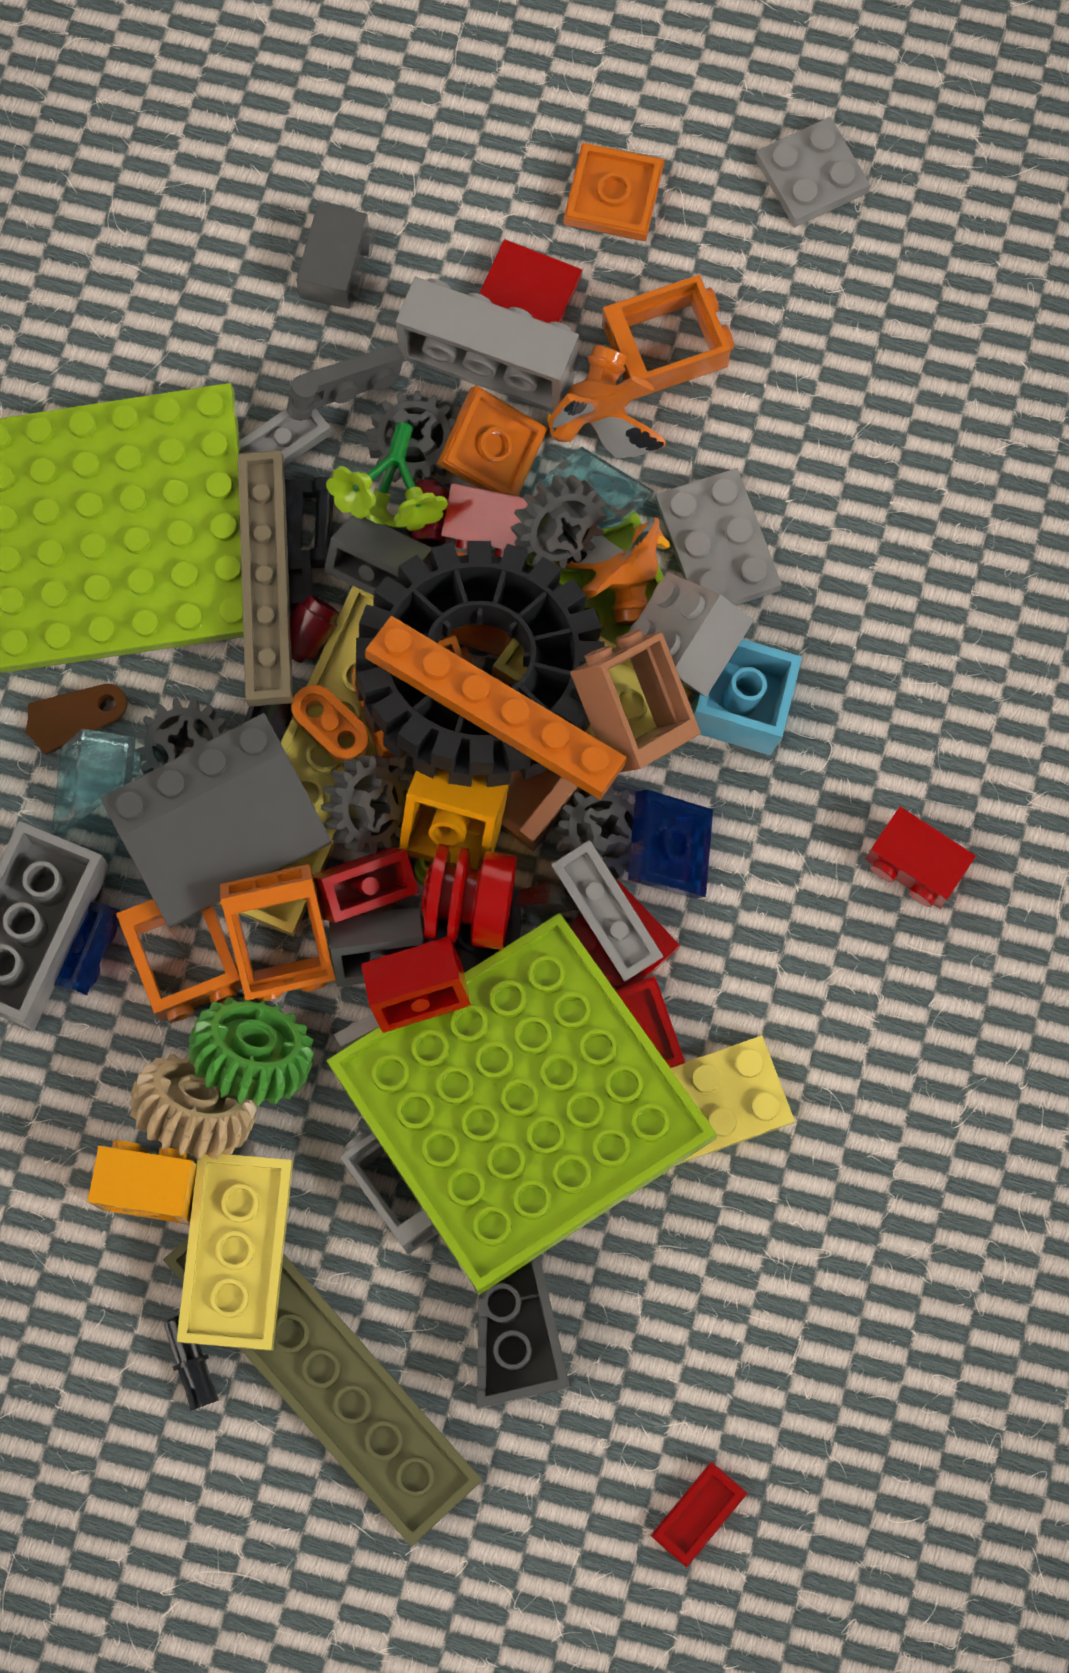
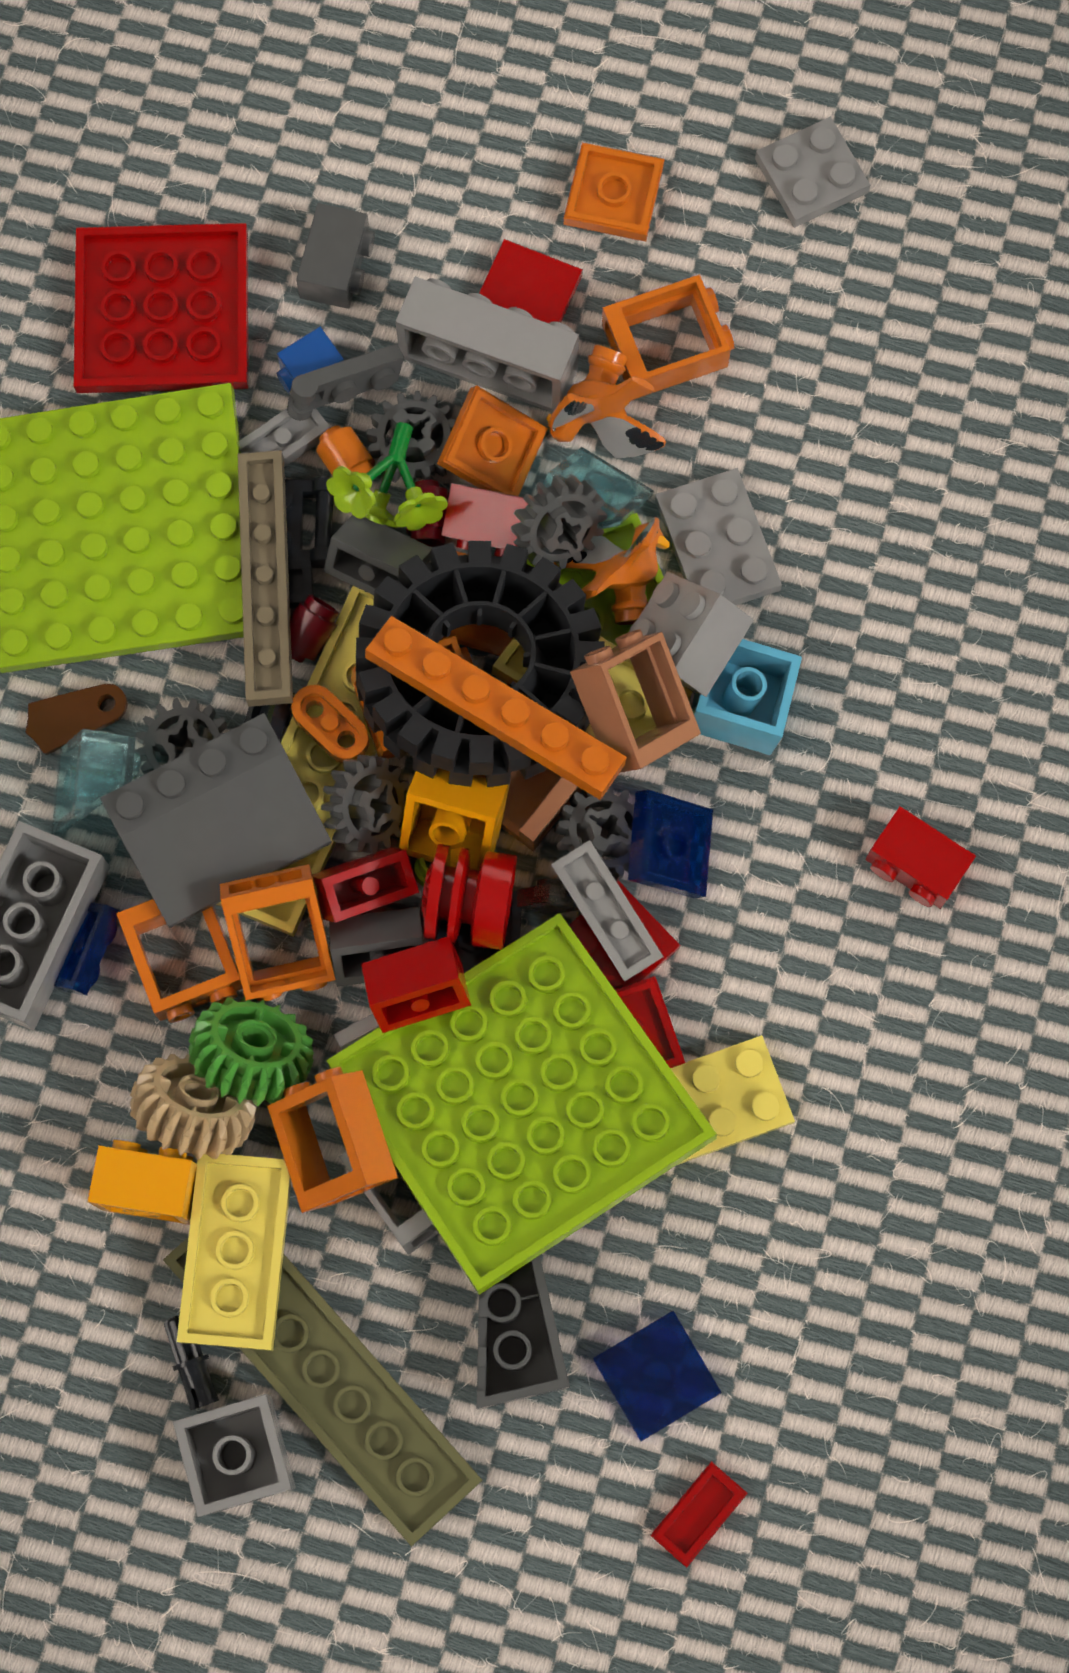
(161, 307): none -> red plate
(234, 1455): none -> light grey brick
(306, 355): none -> blue brick
(344, 448): none -> orange brick
(358, 1129): none -> orange window
(656, 1376): none -> clear blue plate

